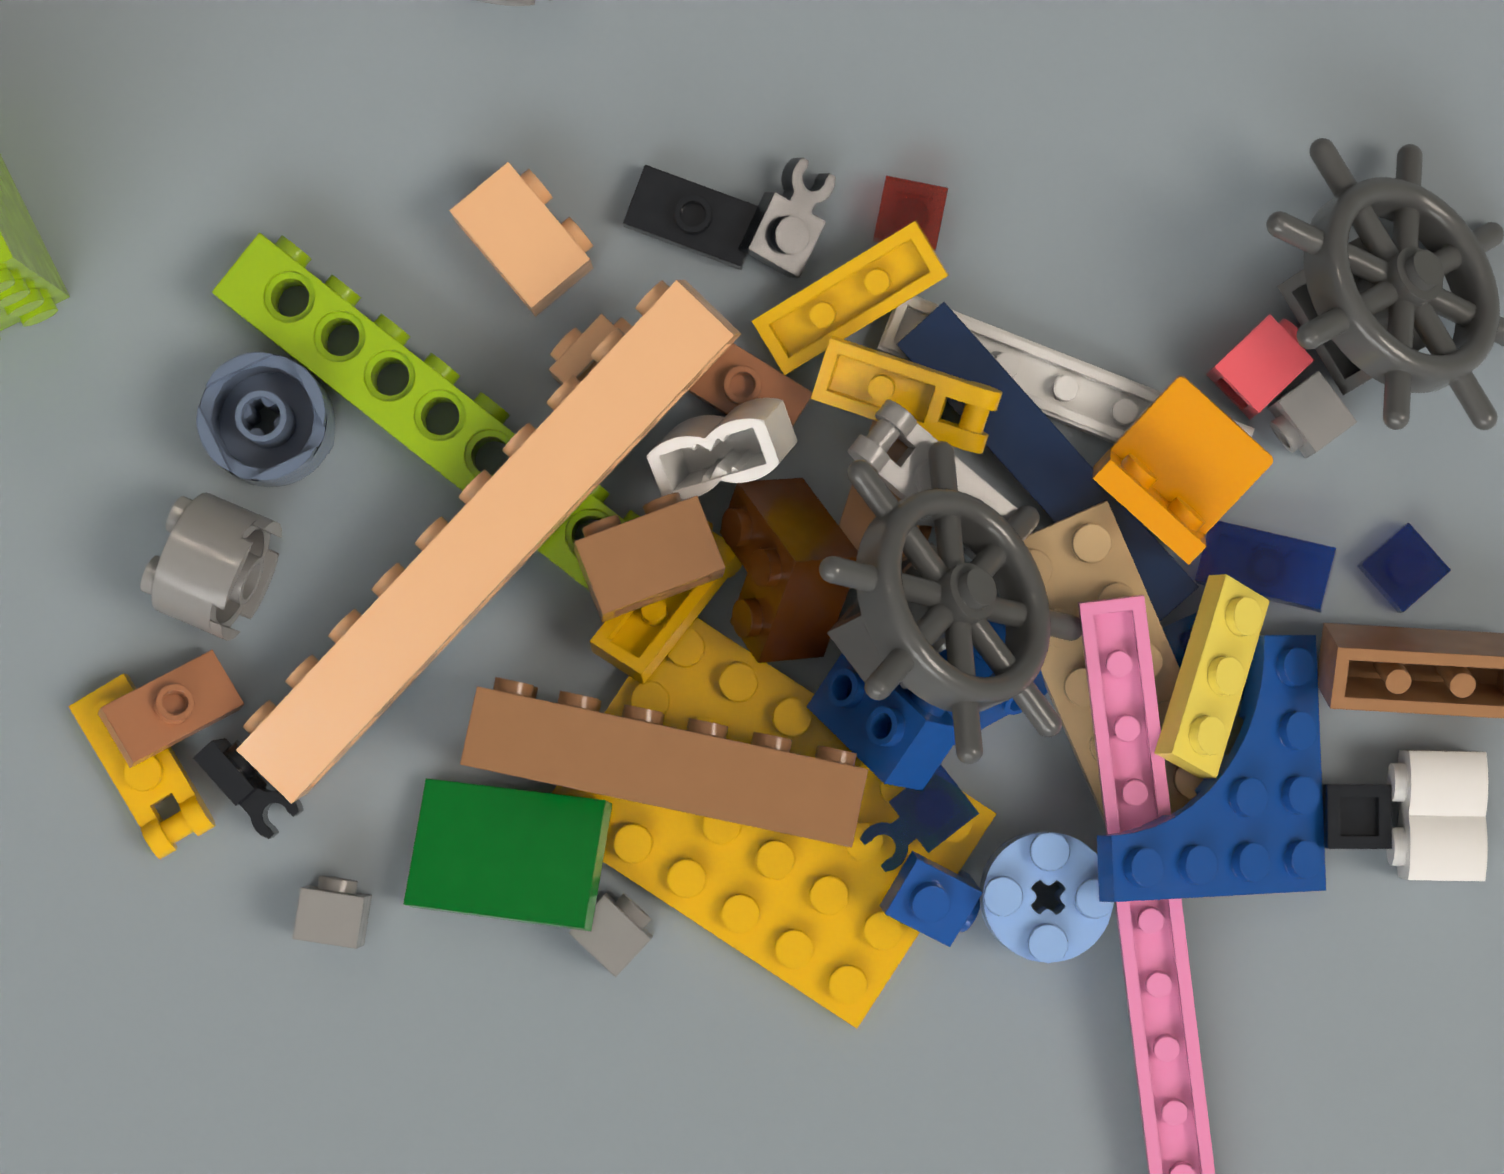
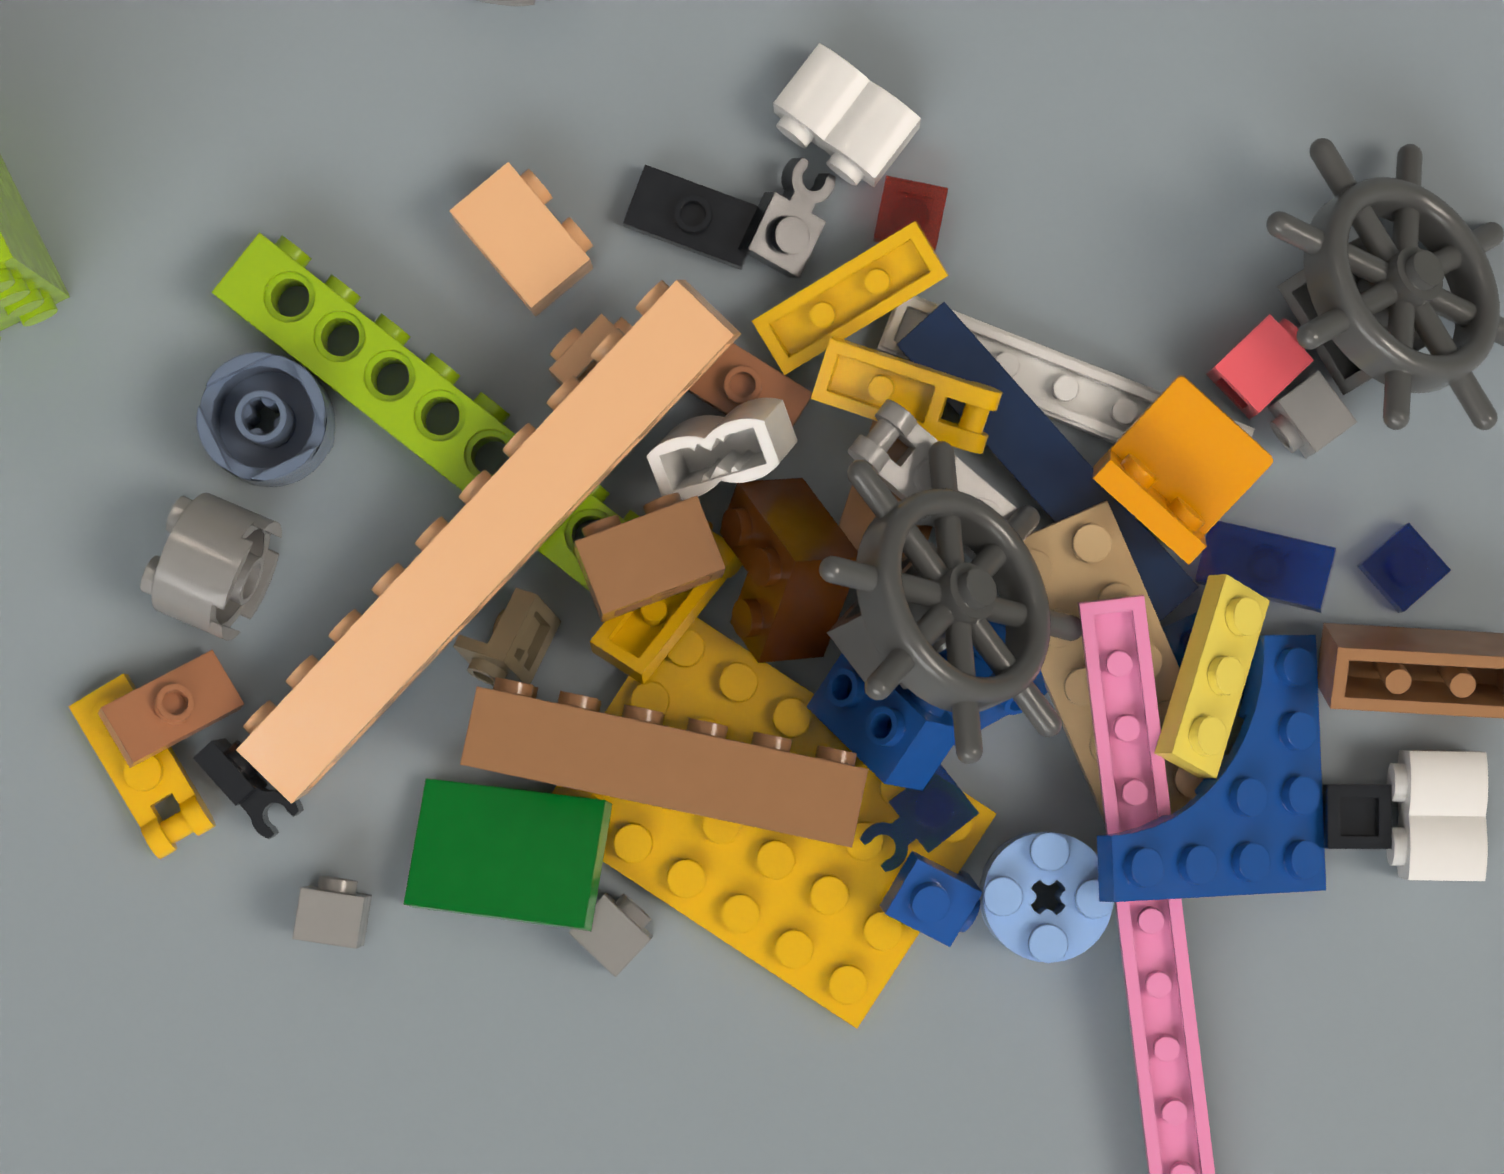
(517, 642): none -> dark tan bracket
(845, 116): none -> white brick

